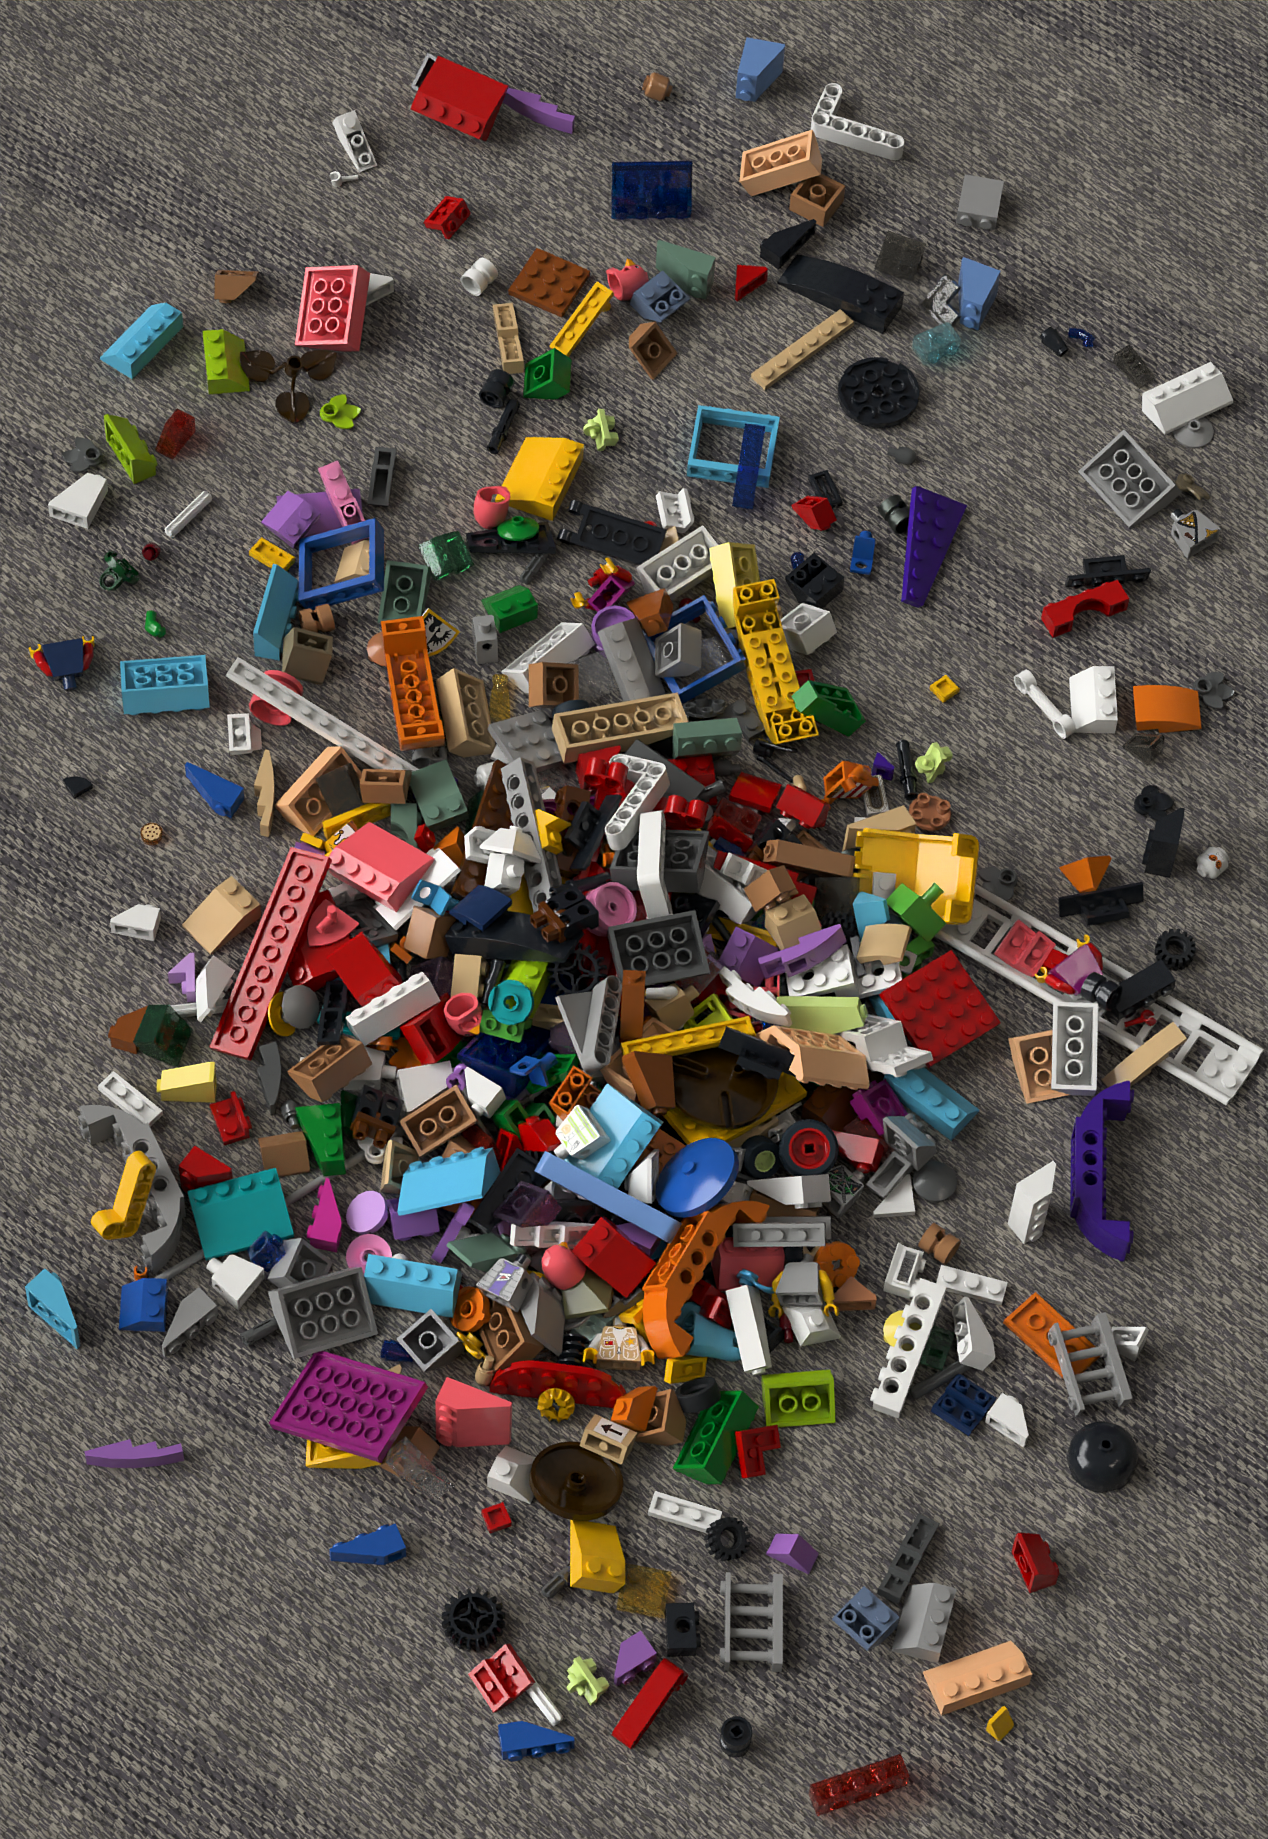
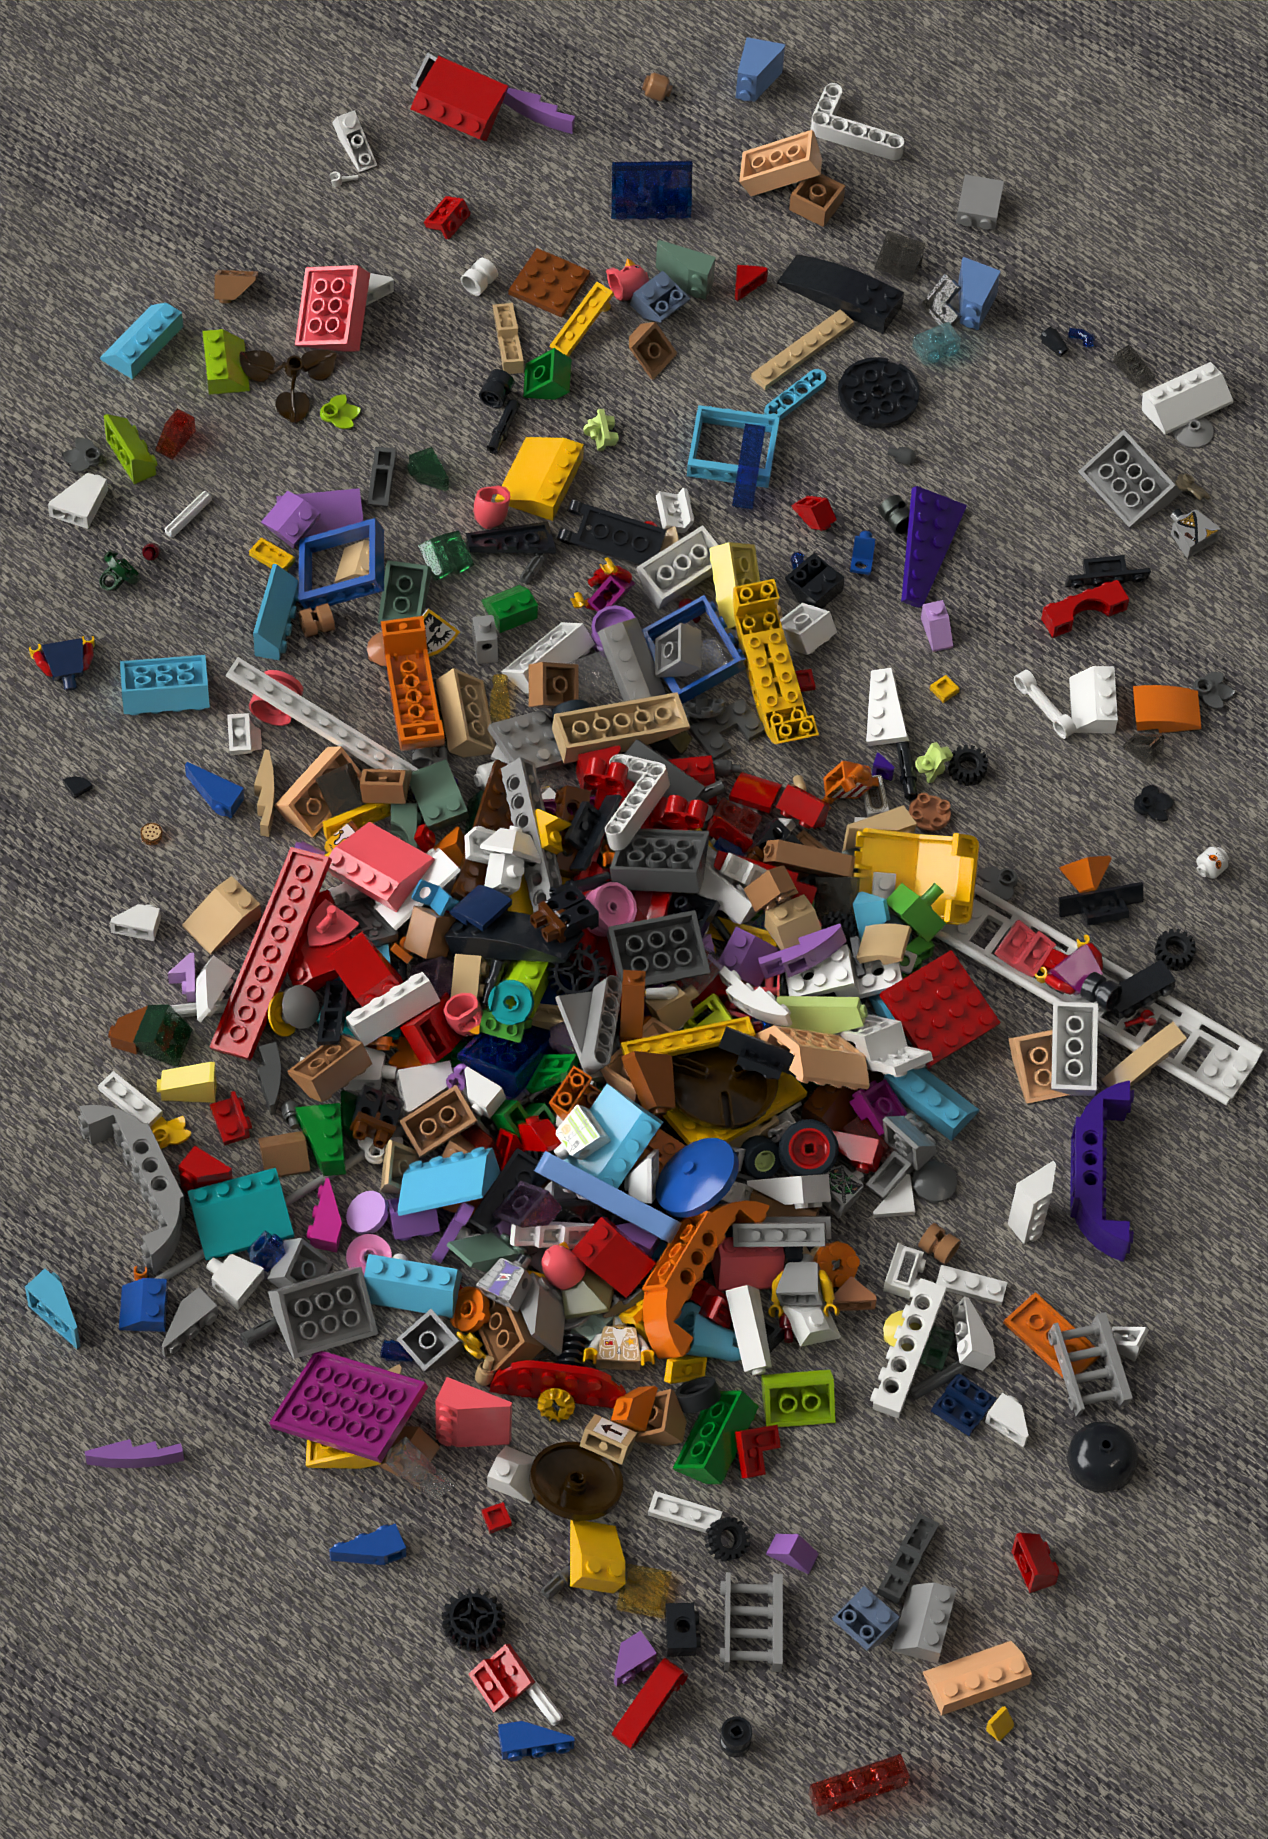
(130, 1200): yellow beam -> none
(152, 626): green arm -> none
(170, 1132): none -> yellow plate
(306, 655): dark tan slope -> none
(313, 841): yellow tile -> none
(340, 495): bright pink slope -> none
(428, 469): none -> clear green slope
(518, 528): green dish -> none
(535, 1068): blue bracket -> none
(583, 1680): yellowish green hips -> none
(651, 864): white beam -> none
(652, 611): dark orange slope -> none
(706, 738): sand green slope -> none
(749, 1278): dark azure plate -> none
(765, 749): black plant -> none
(786, 242): black slope -> none
(795, 396): none -> medium azure beam
(829, 706): green wedge -> none
(838, 501): black tile -> none
(885, 710): none -> white wing
(937, 625): none -> lavender slope
(972, 755): none -> black tyre
(1163, 844): black slope -> none

